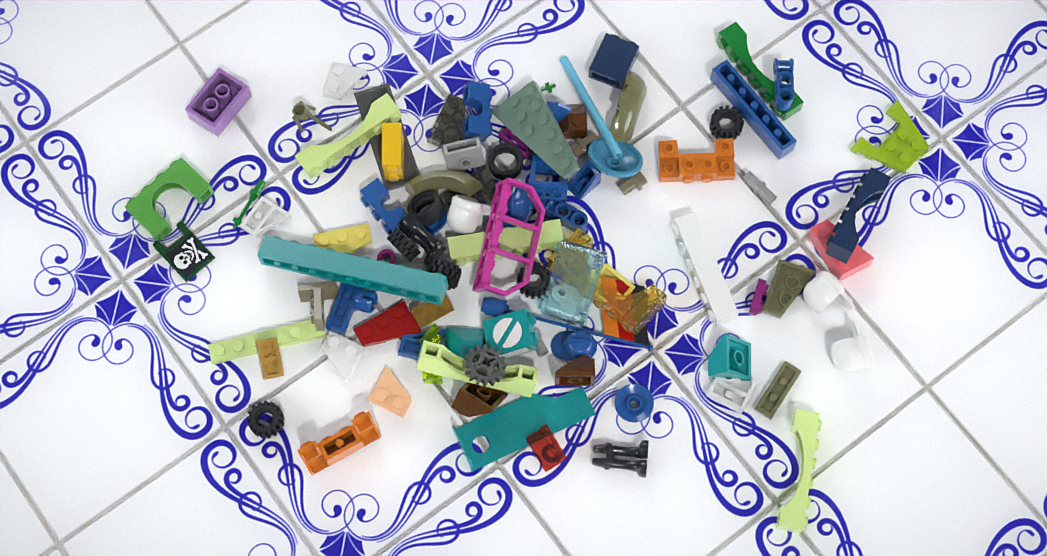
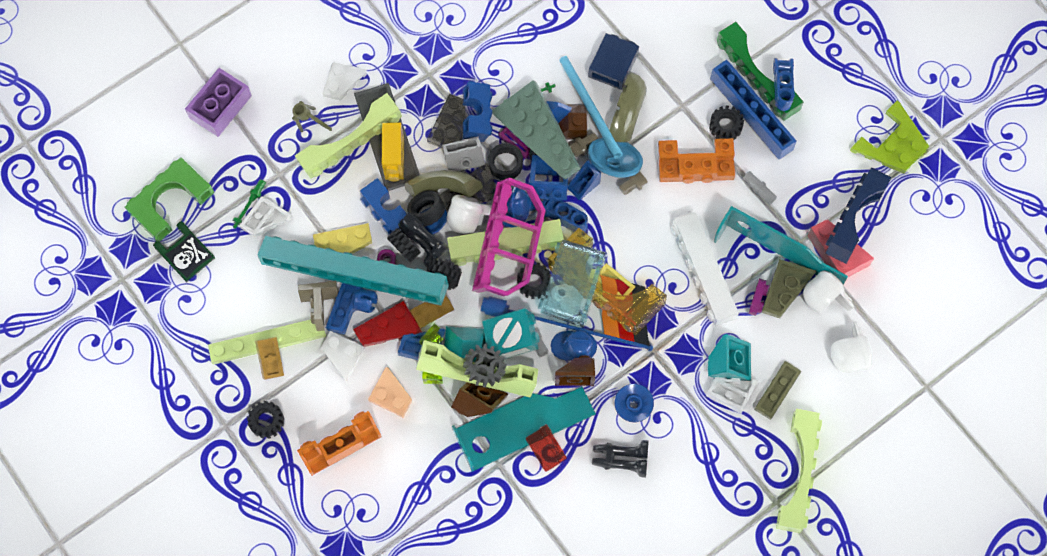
(775, 241): none -> teal piece

